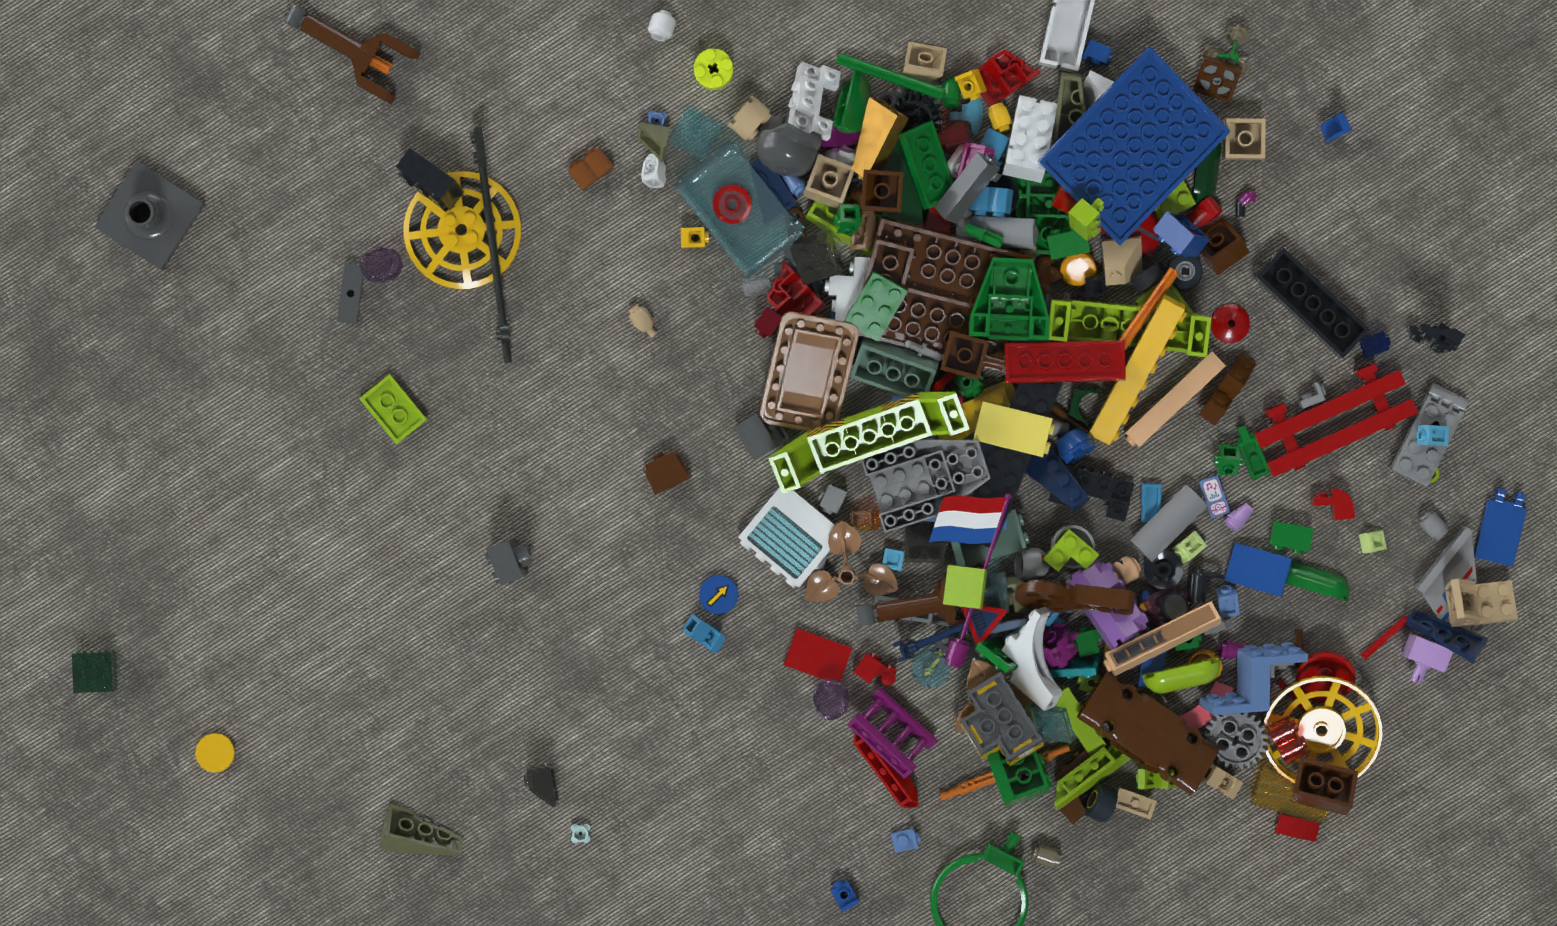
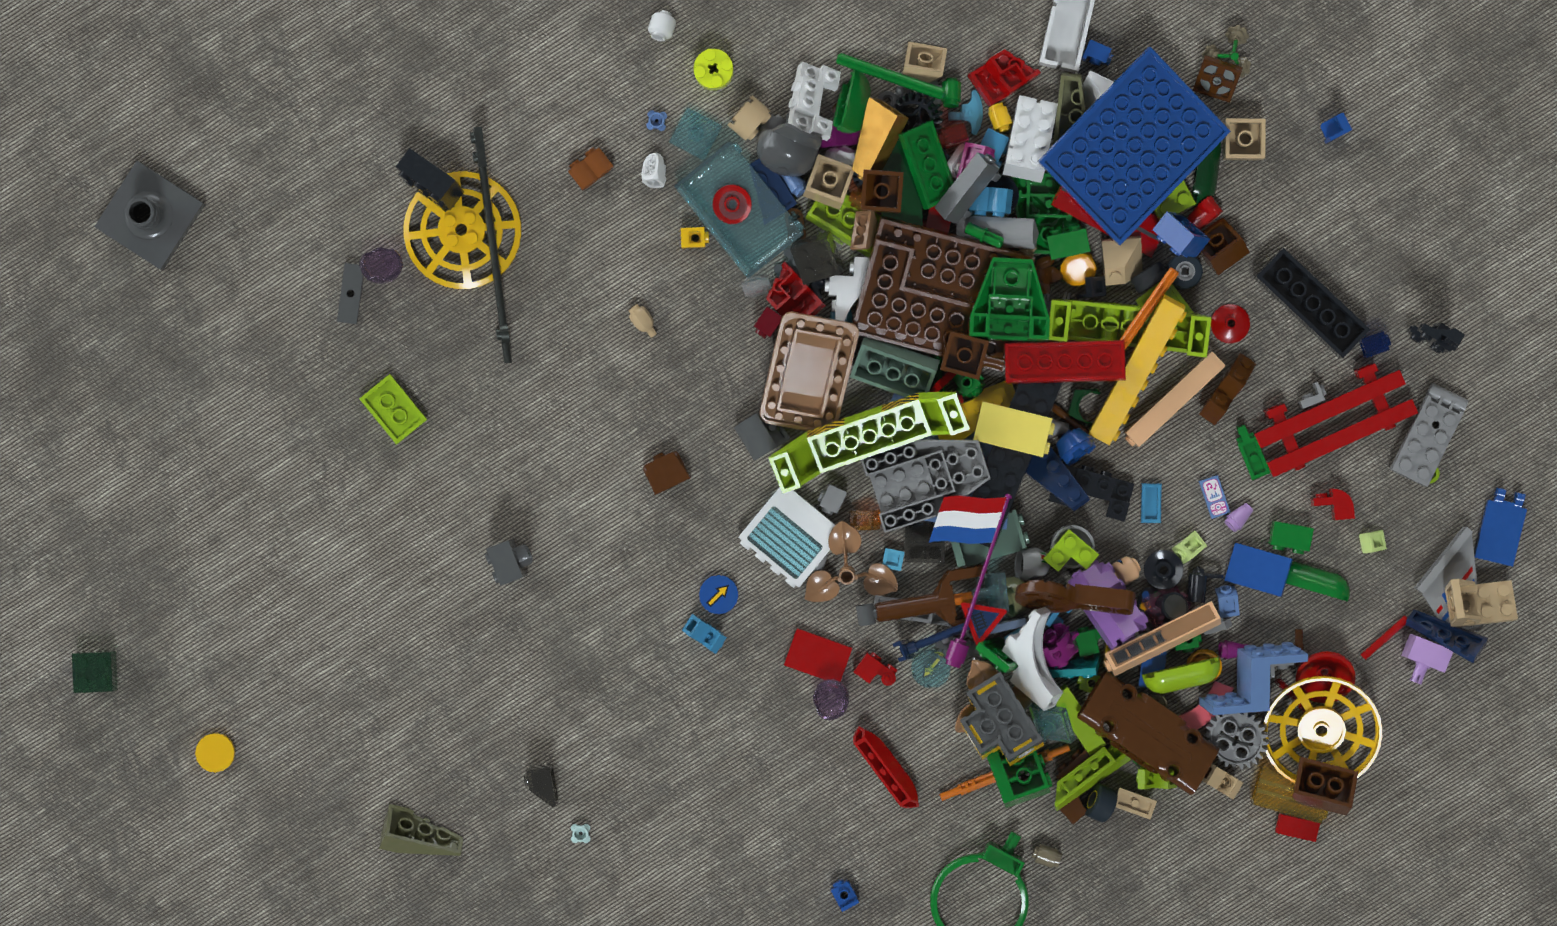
(362, 53): reddish brown piece -> none
(654, 138): olive slope -> none
(847, 219): green brick -> none
(876, 305): green plate -> none
(880, 744): magenta fence -> none
(905, 840): medium blue bracket -> none
(922, 349): light grey piece -> none
(965, 586): lime tile -> none
(977, 85): yellow brick -> none
(1086, 218): lime brick -> none
(1168, 523): light grey brick -> none
(1228, 460): green brick -> none
(1241, 201): arm -> none
(1287, 739): clear red brick -> none
(1432, 435): medium azure bracket -> none
(1433, 525): light grey brick -> none

